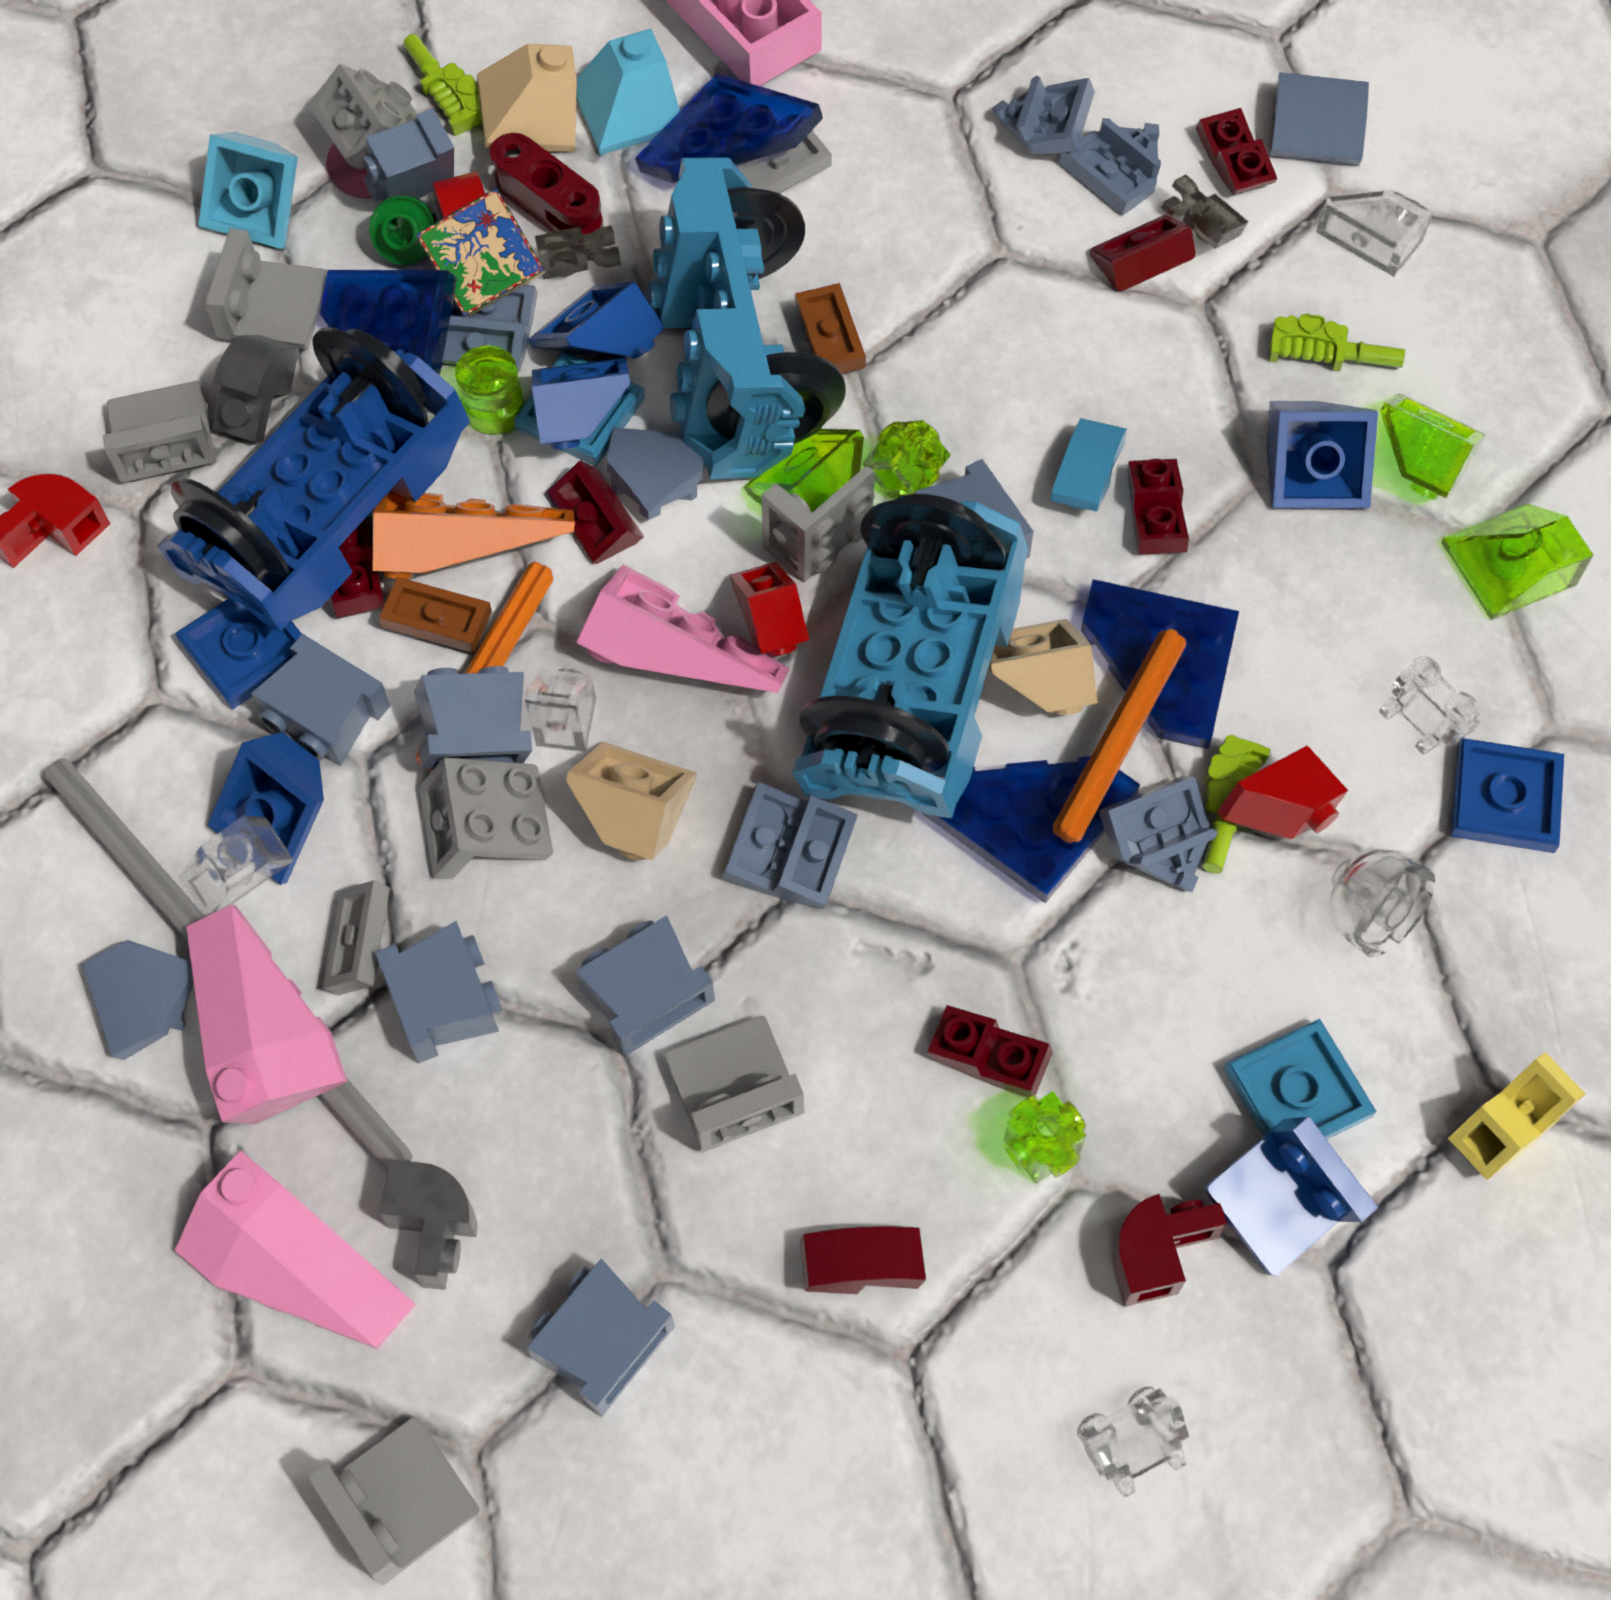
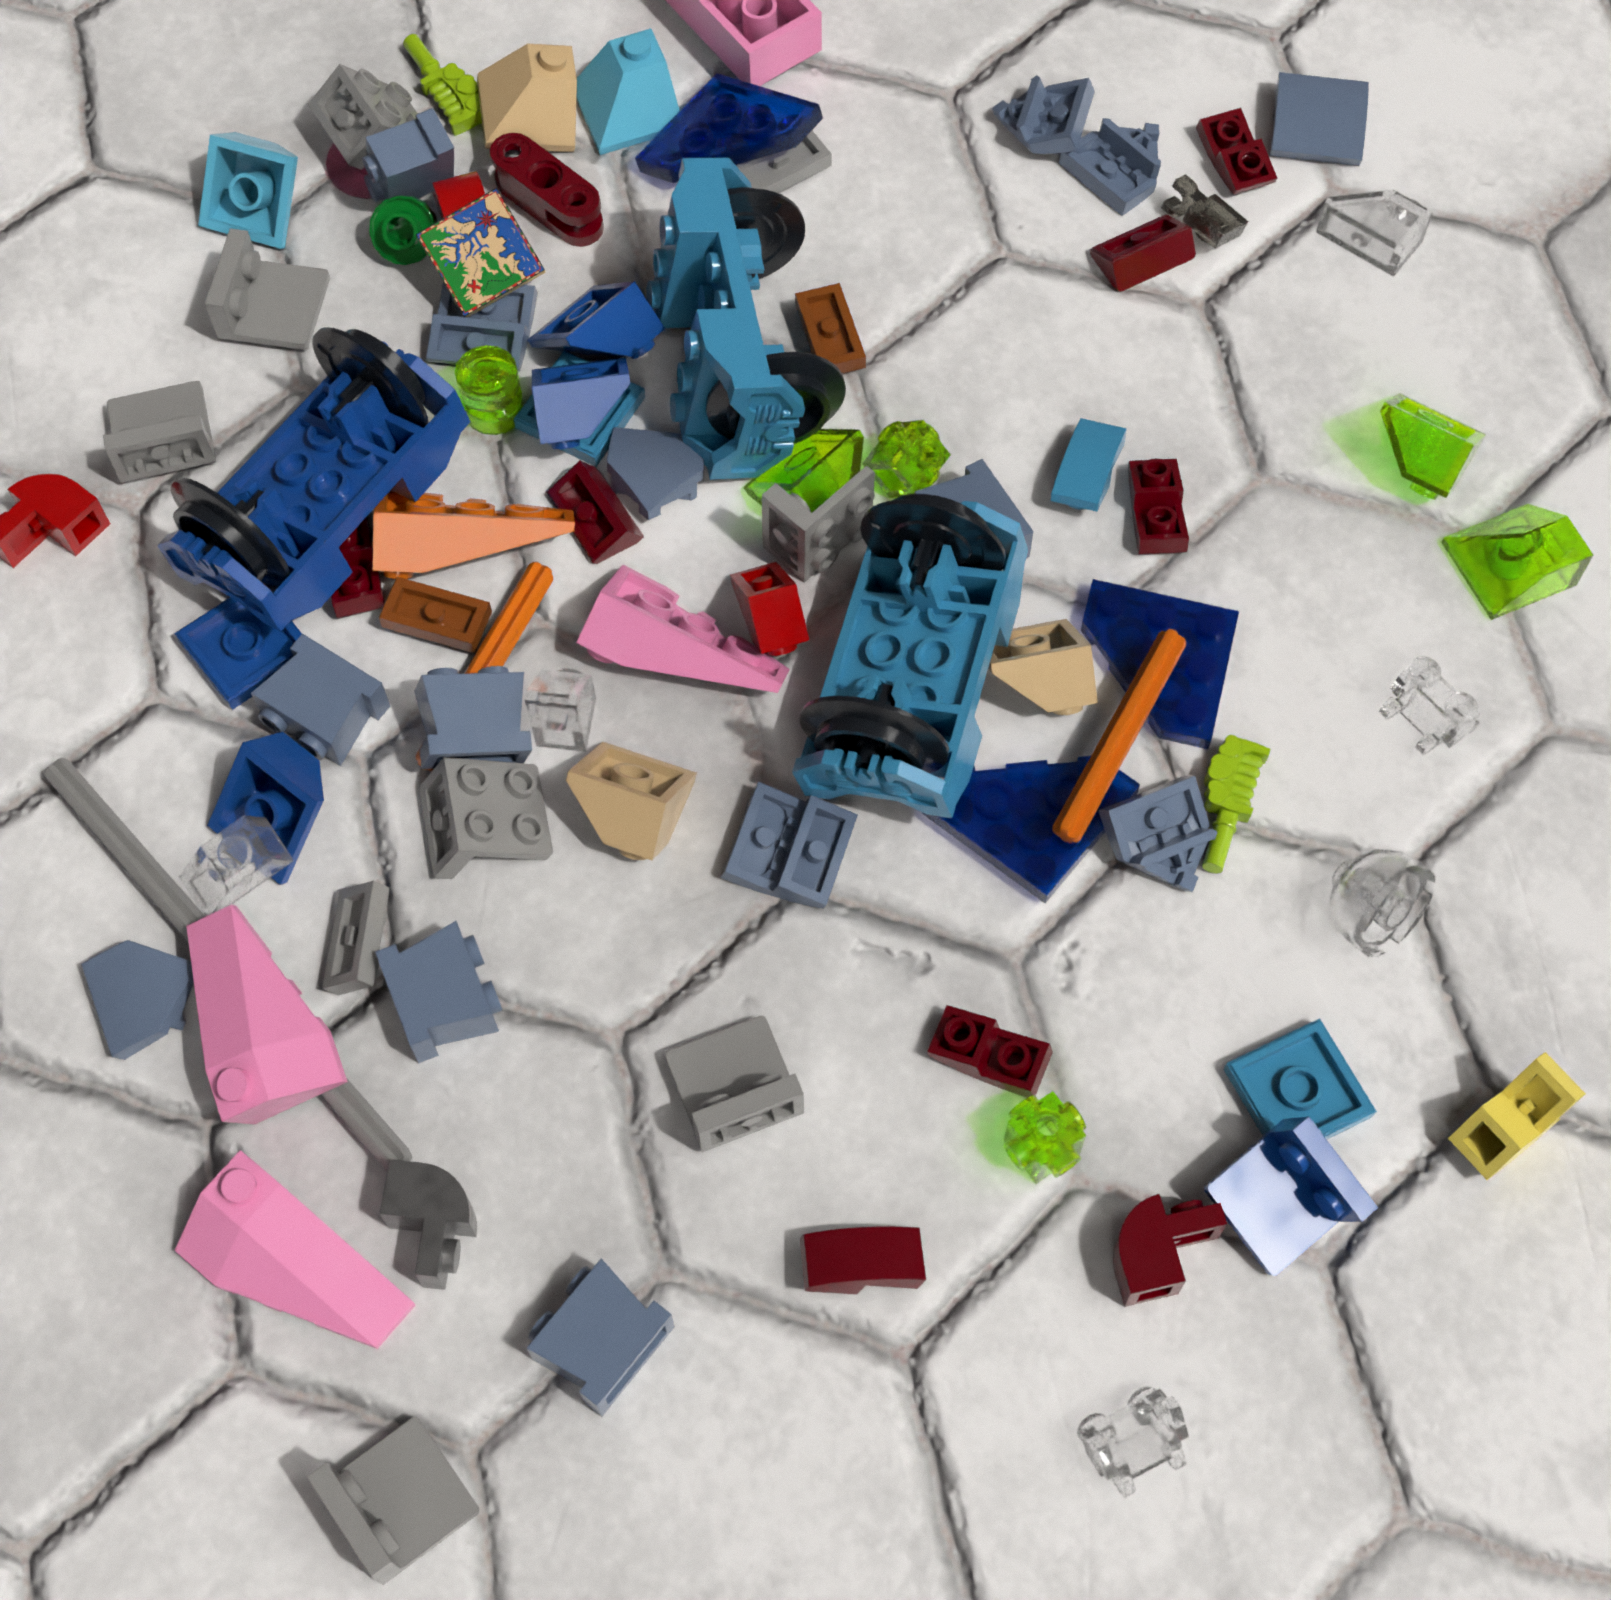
(249, 377): flat silver brick -> none
(396, 306): clear blue plate -> none
(568, 251): clear smoke plate -> none
(644, 984): sand blue hips -> none
(1286, 797): red slope -> none
(1320, 340): lime piece -> none
(1320, 454): blue slope -> none
(1507, 795): blue tile -> none

